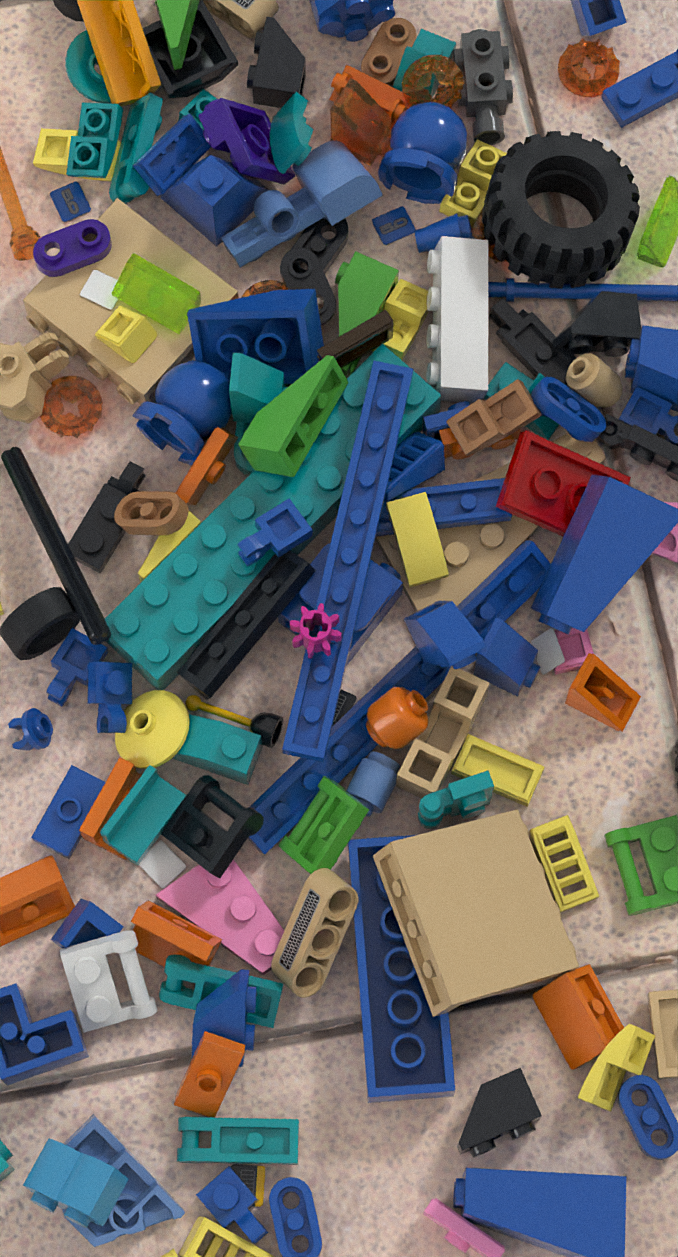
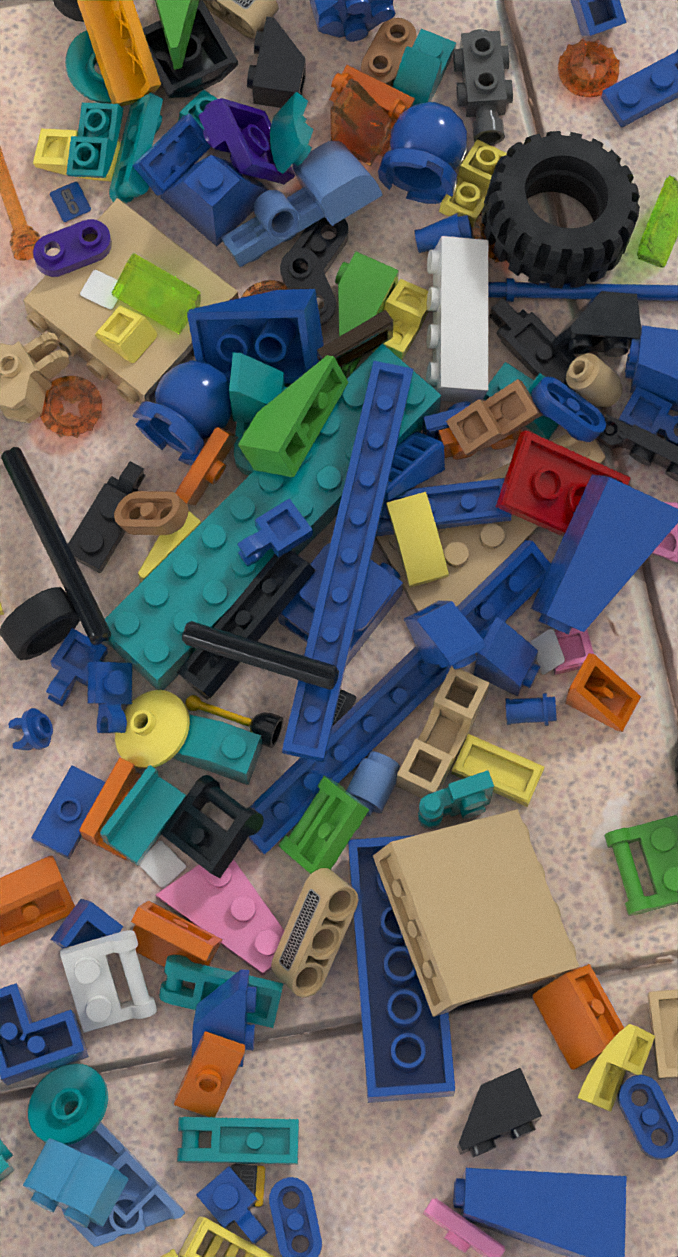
(59, 1094): none -> teal dish
(260, 655): none -> black axle
(324, 637): dark pink gear -> none
(393, 225): blue sticker -> none
(397, 718): orange head -> none
(419, 76): clear orange gear -> none
(531, 710): none -> blue pin
(571, 842): light yellow slope -> none

